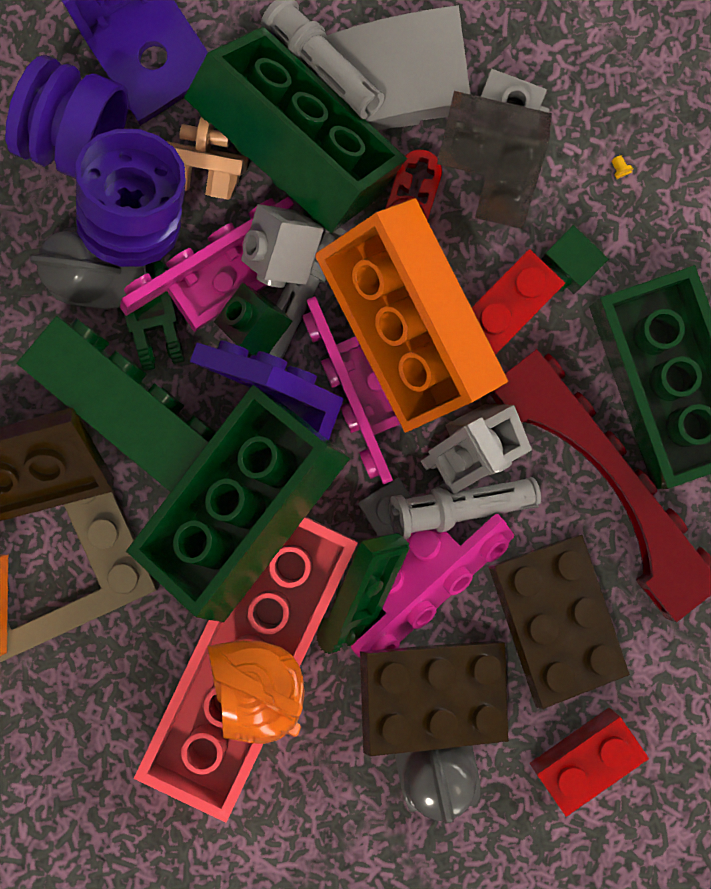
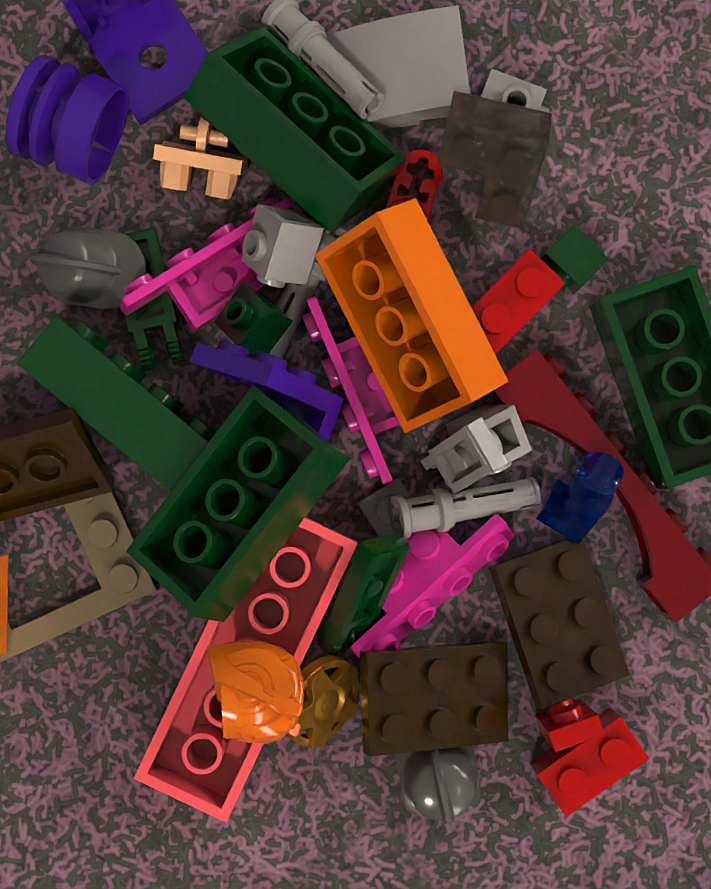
(129, 197): dark purple wheel -> none
(327, 700): none -> pearl gold wheel
(569, 724): none -> red plate
(578, 507): none -> clear blue leg
(621, 167): yellow piece -> none

